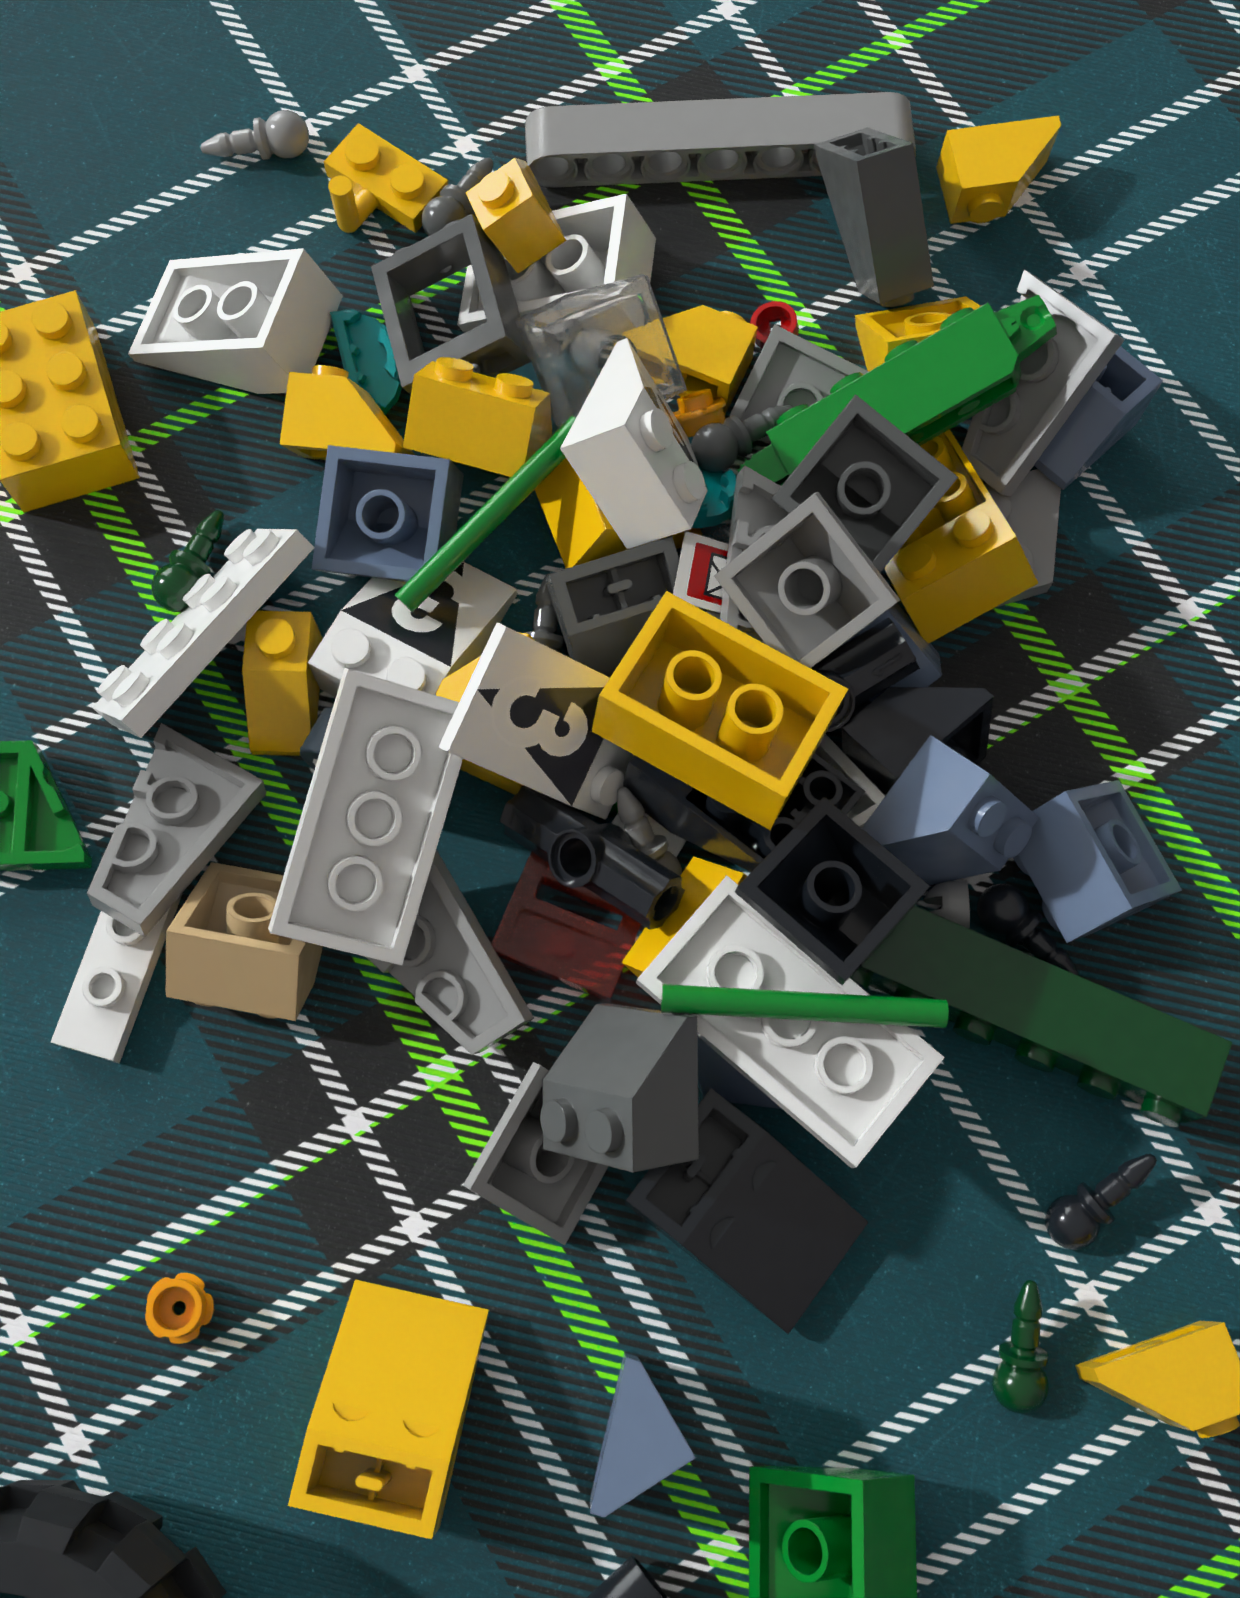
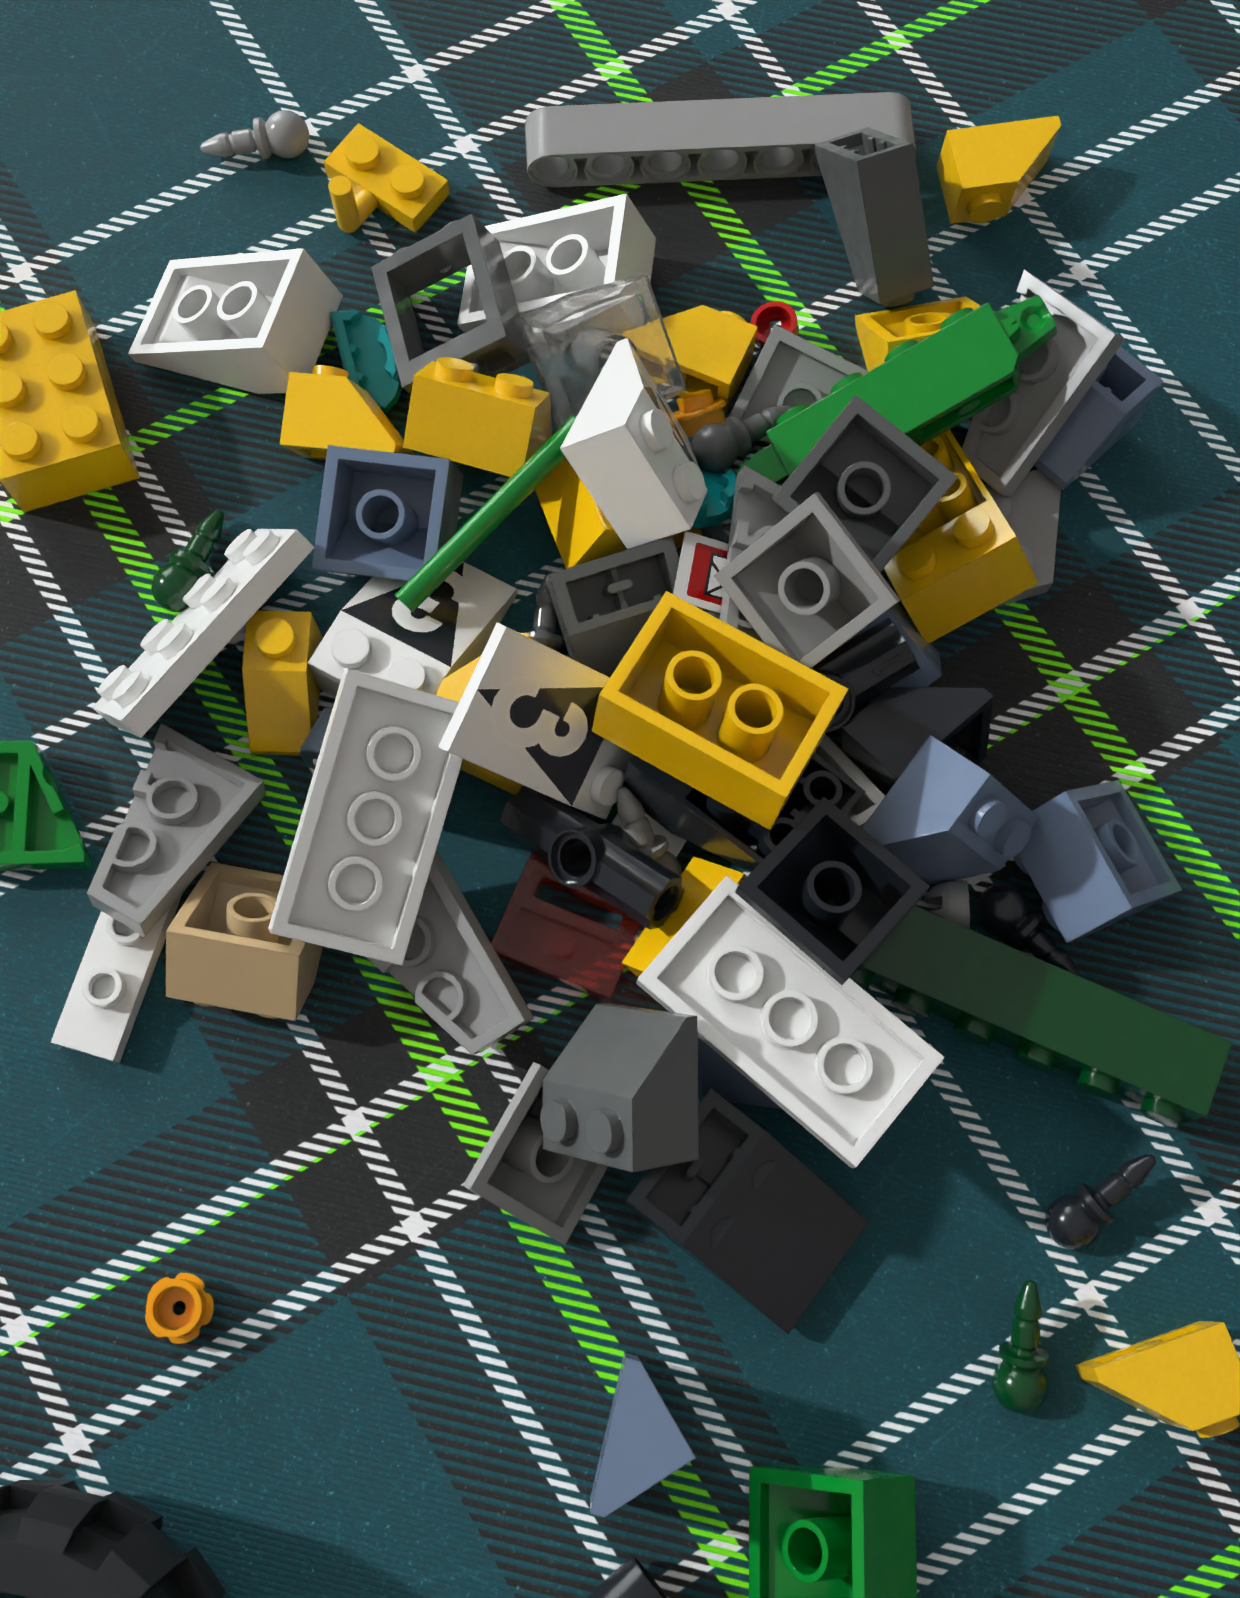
(390, 1410): yellow slope -> none
(453, 201): dark grey bar -> none
(516, 214): yellow slope -> none
(804, 1006): green bar -> none

